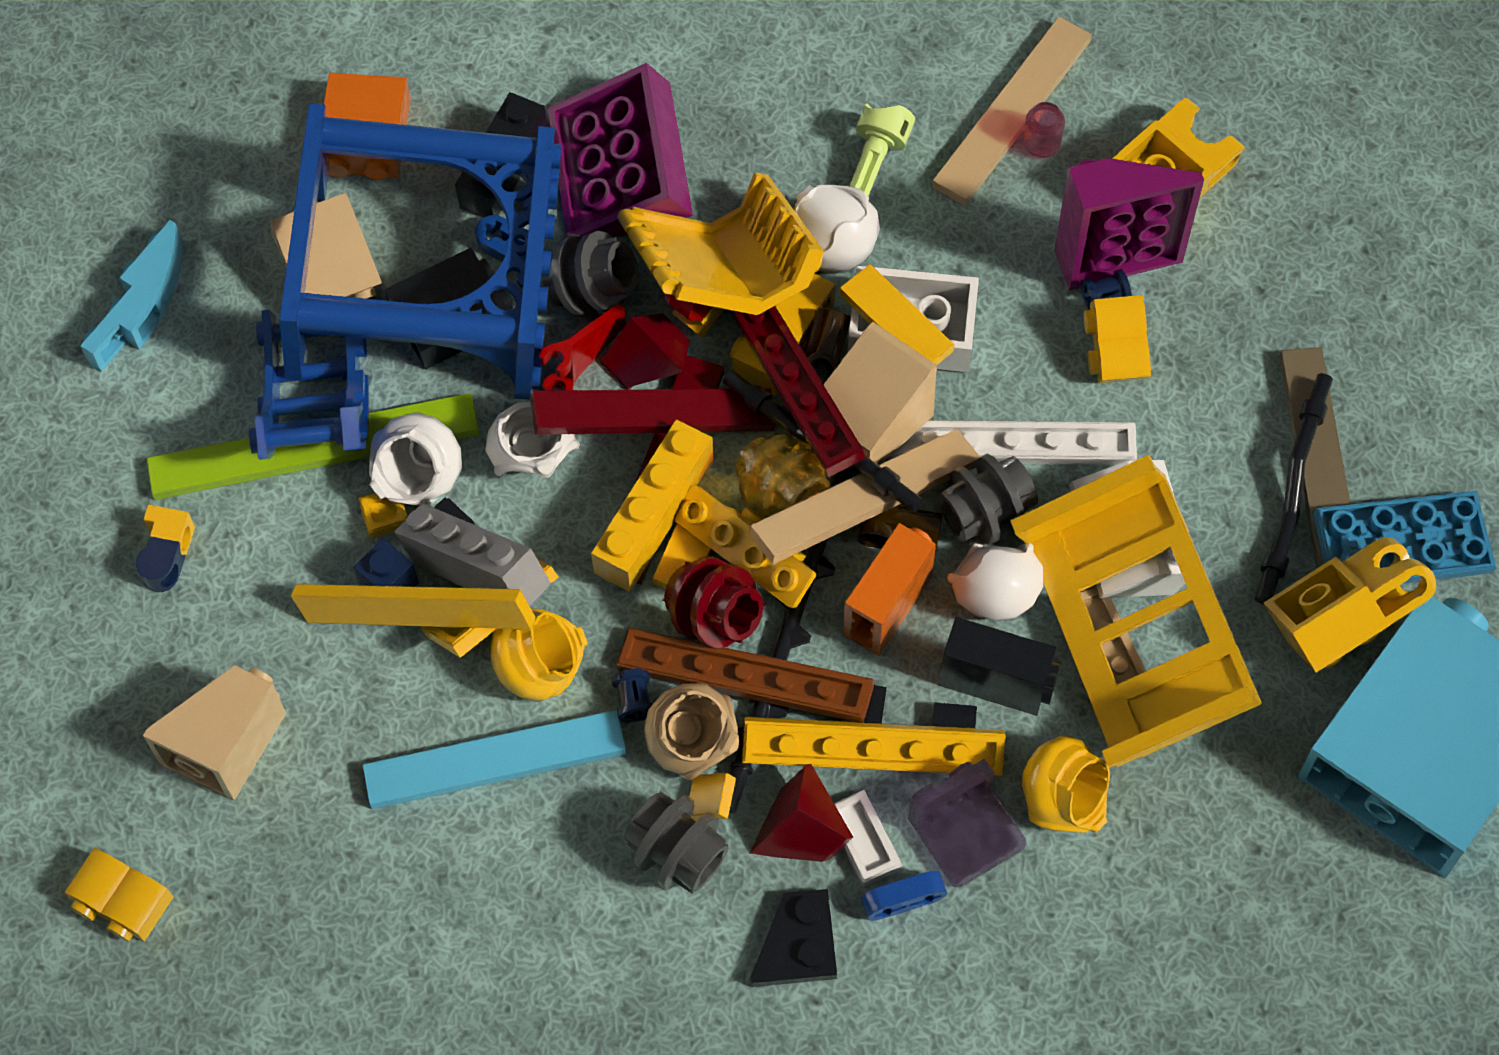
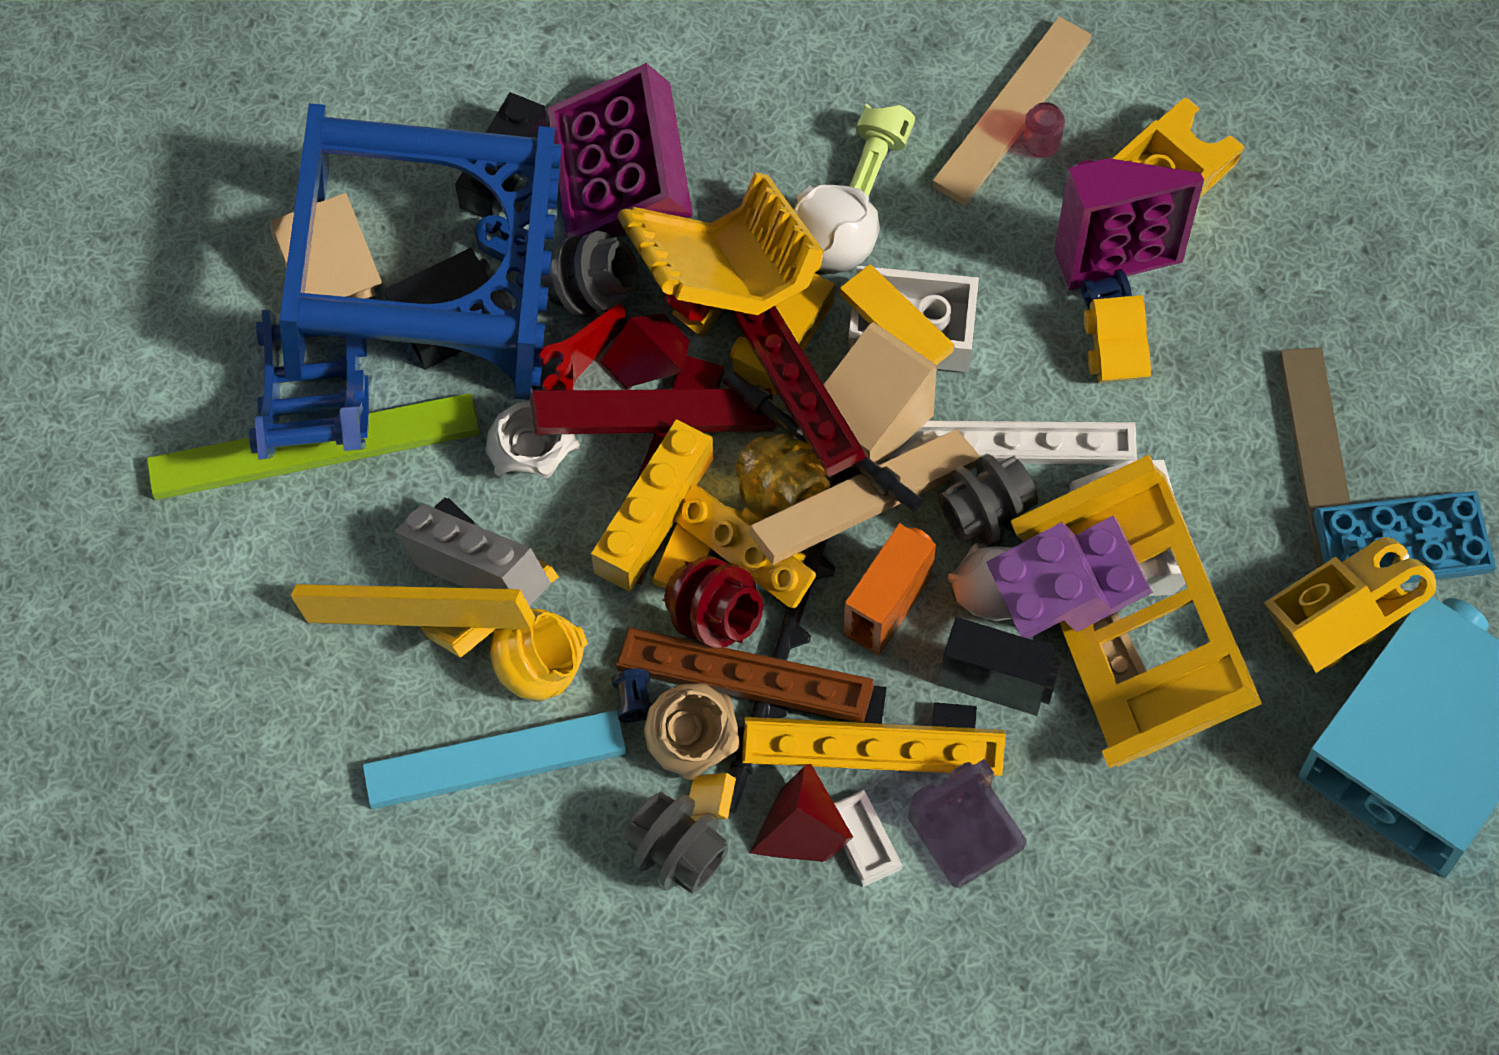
(118, 895): yellow brick -> none
(148, 290): medium azure slope -> none
(166, 548): leg -> none
(219, 730): tan slope -> none
(366, 99): orange brick -> none
(381, 514): yellow tile -> none
(385, 567): dark blue brick -> none
(414, 460): white helmet -> none
(798, 942): black wing -> none
(827, 338): dark brown piece -> none
(879, 528): dark brown piece -> none
(904, 895): blue beam -> none
(1066, 786): yellow helmet -> none
(1069, 577): none -> medium lavender bracket
(1276, 560): black bar -> none

